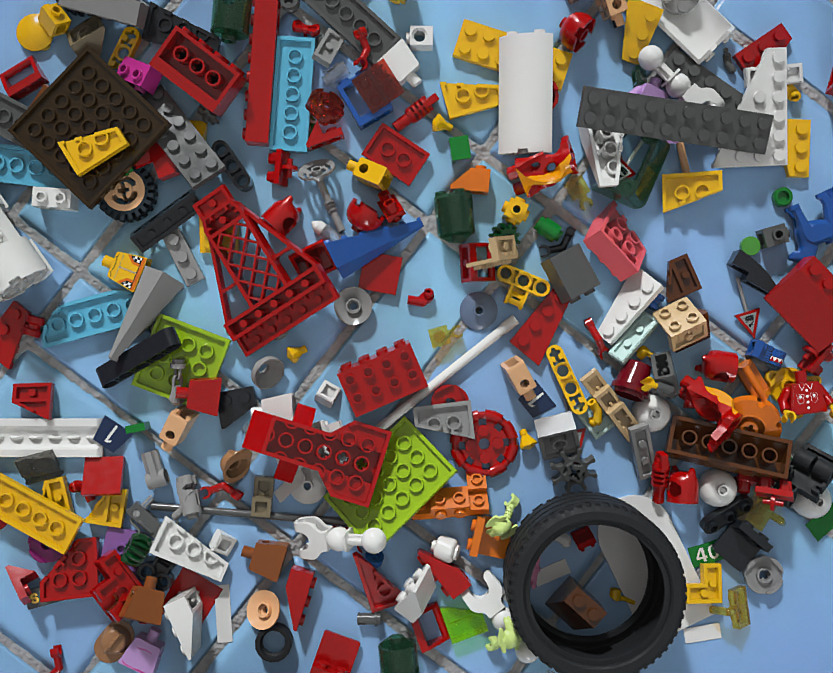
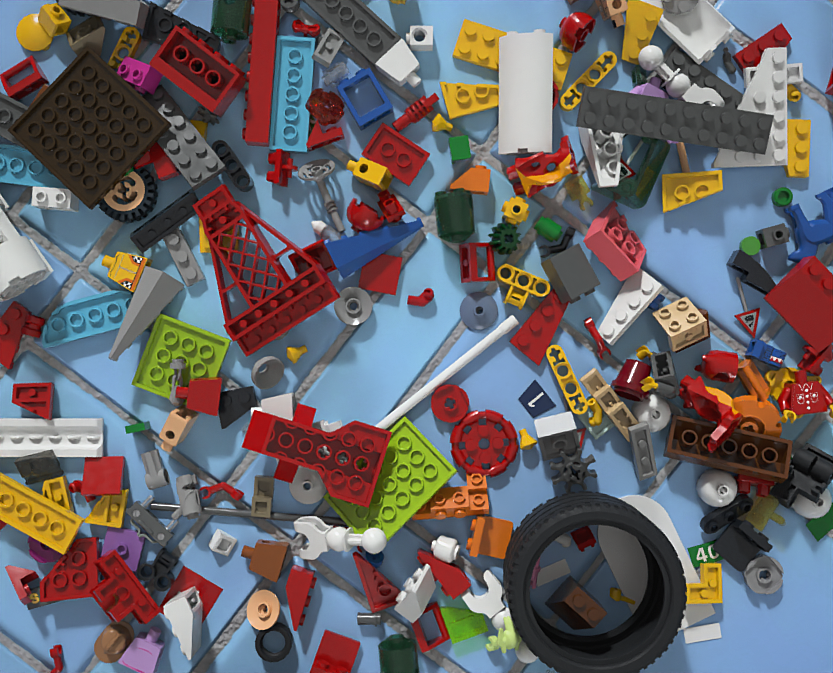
(92, 150): yellow wing -> none
(111, 434): dark blue sticker -> none
(136, 550): dark green gear -> none
(139, 357): black beam -> none
(144, 603): dark orange torso -> none
(184, 550): white wing -> none
(223, 615): white sticker -> none
(235, 464): medium nougat piece -> none
(282, 215): red piece -> none
(287, 488): white sticker -> none
(327, 394): white slope -> none
(361, 35): red arm -> none
(378, 86): clear red hinge -> none
(381, 377): red brick -> none
(441, 335): clear yellow plate -> none
(446, 417): light grey wing -> none
(502, 251): tan bracket -> none
(502, 525): yellowish green piece -> none
(516, 372): light nougat torso -> none
(587, 80): none -> yellow beam
(633, 338): light aqua tile -> none
(660, 476): red hinge -> none
(680, 278): reddish brown wing -> none
(682, 486): red piece -> none
(738, 607): clear yellow plate -> none
(783, 493): red hips -> none

